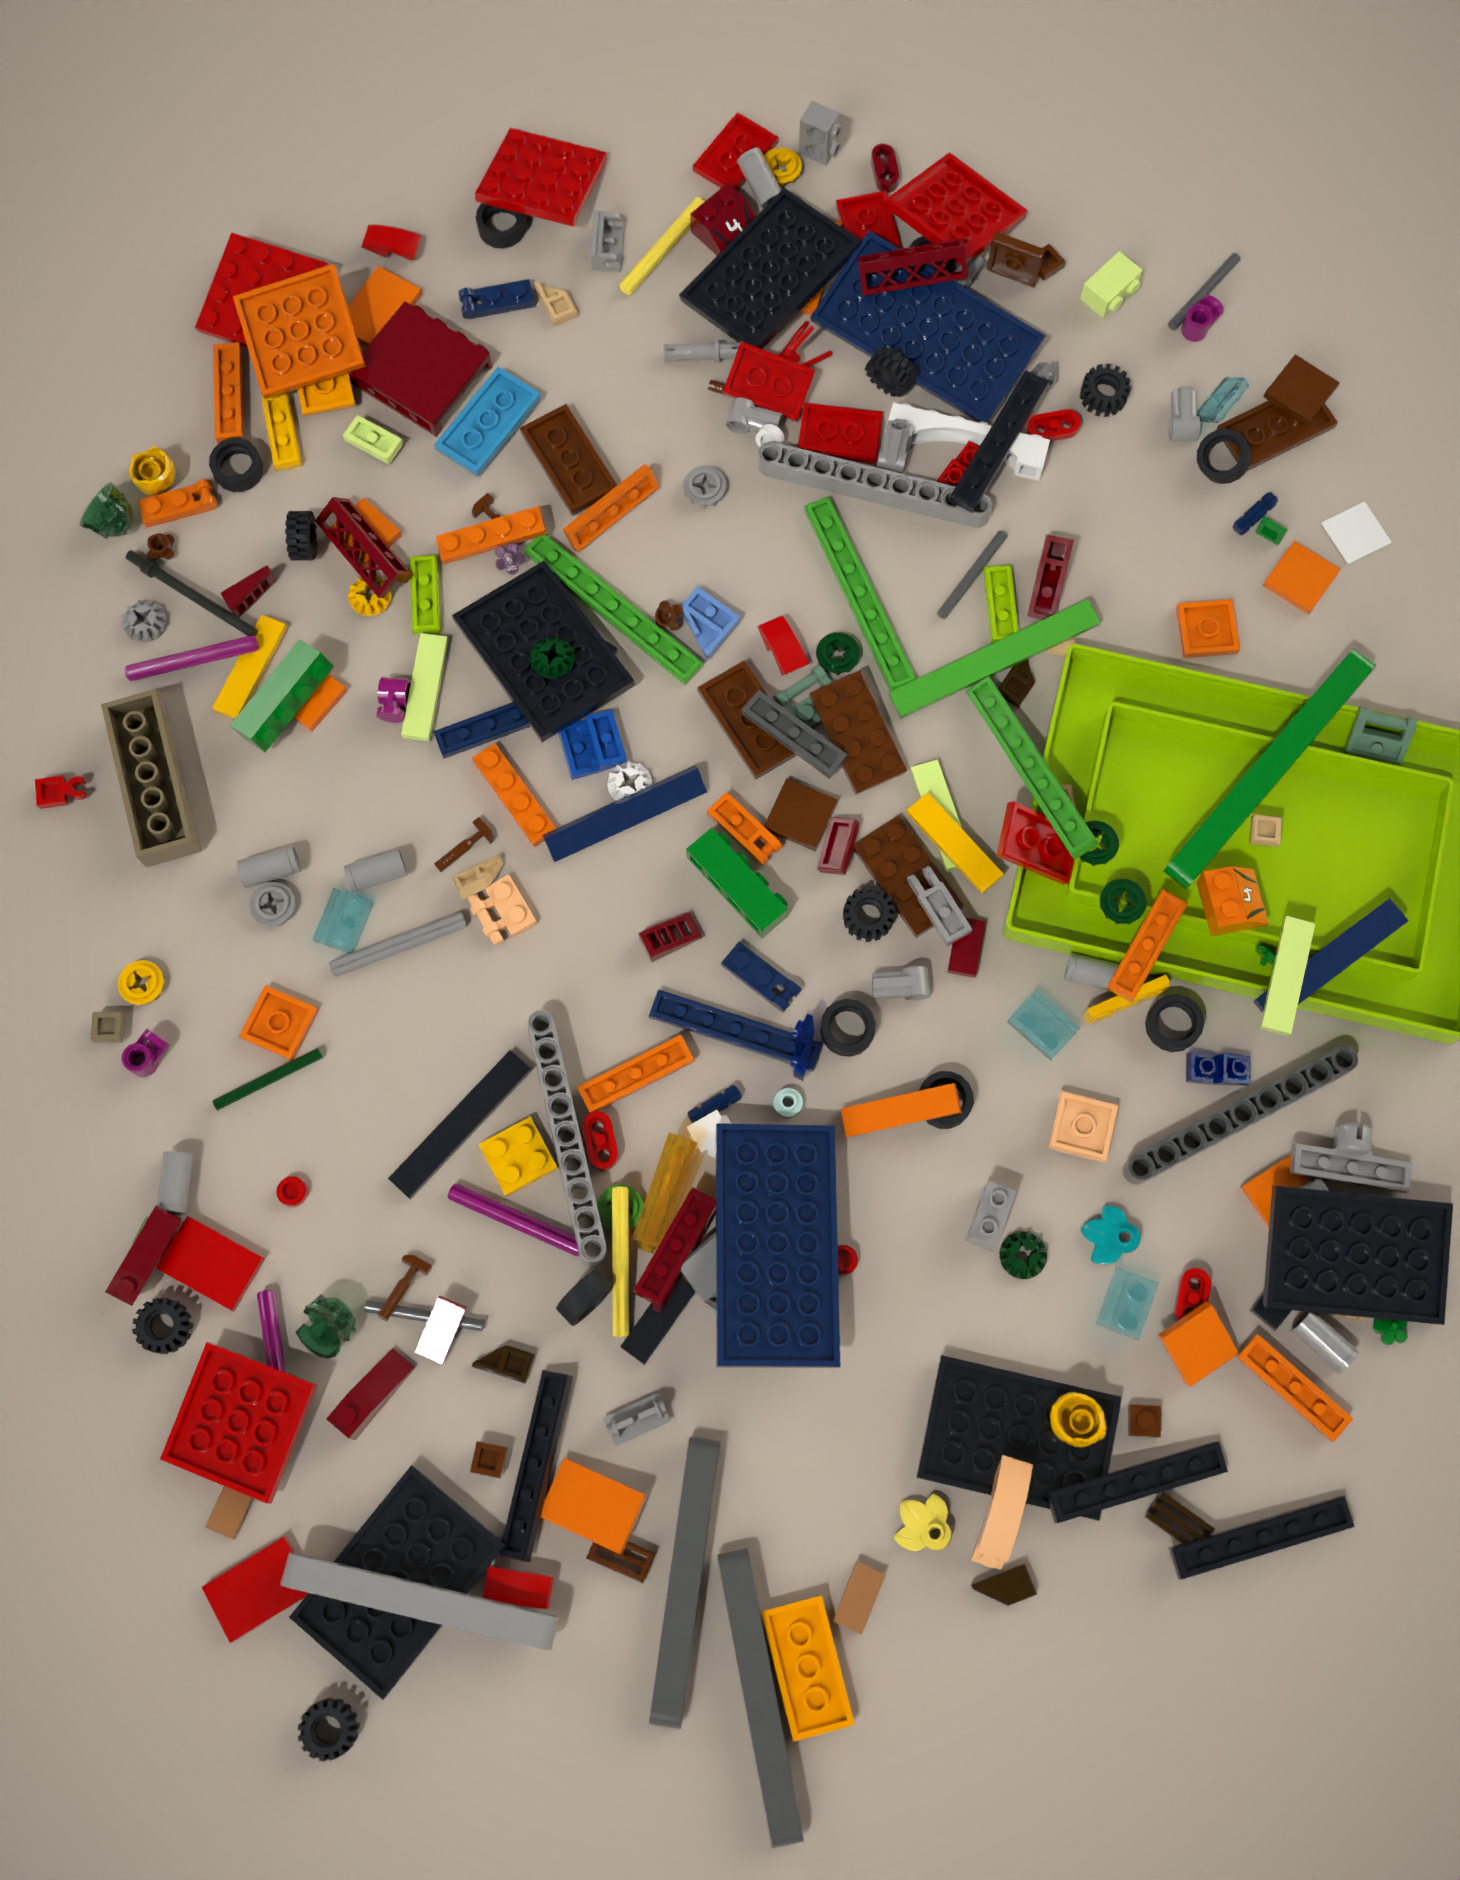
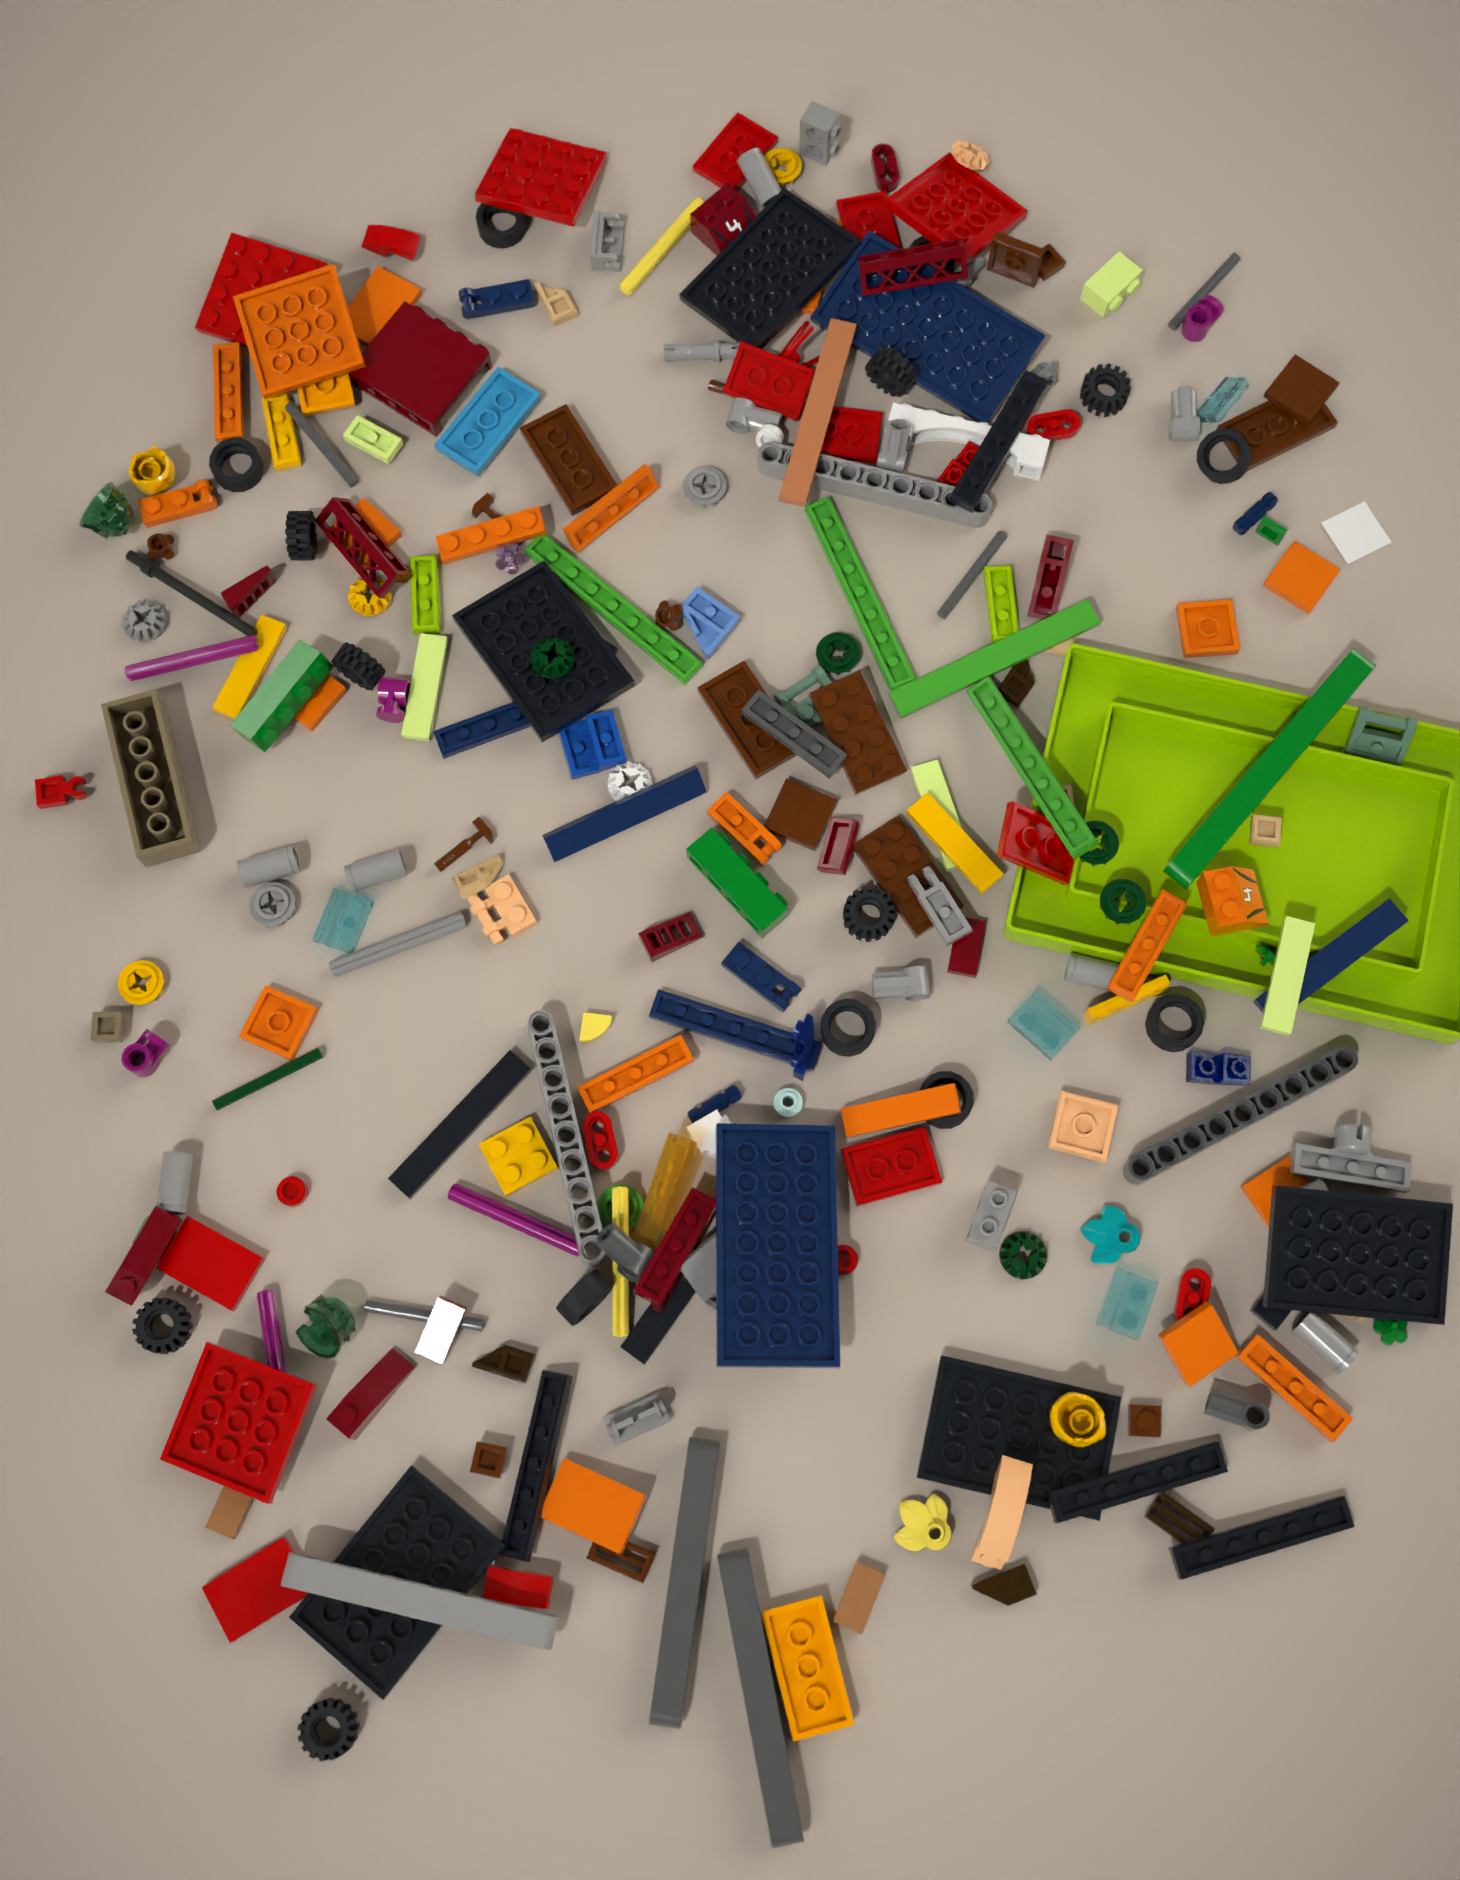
(321, 444): none -> dark grey bar
(358, 666): none -> black tyre
(403, 1284): reddish brown piece -> none
(513, 794): orange plate -> none
(594, 1026): none -> light yellow tile
(629, 1255): none -> dark grey piece
(784, 645): red slope -> none
(817, 413): none -> nougat tile
(891, 1166): none -> red tile
(970, 155): none -> light nougat gear
(1234, 1409): none -> dark grey piece

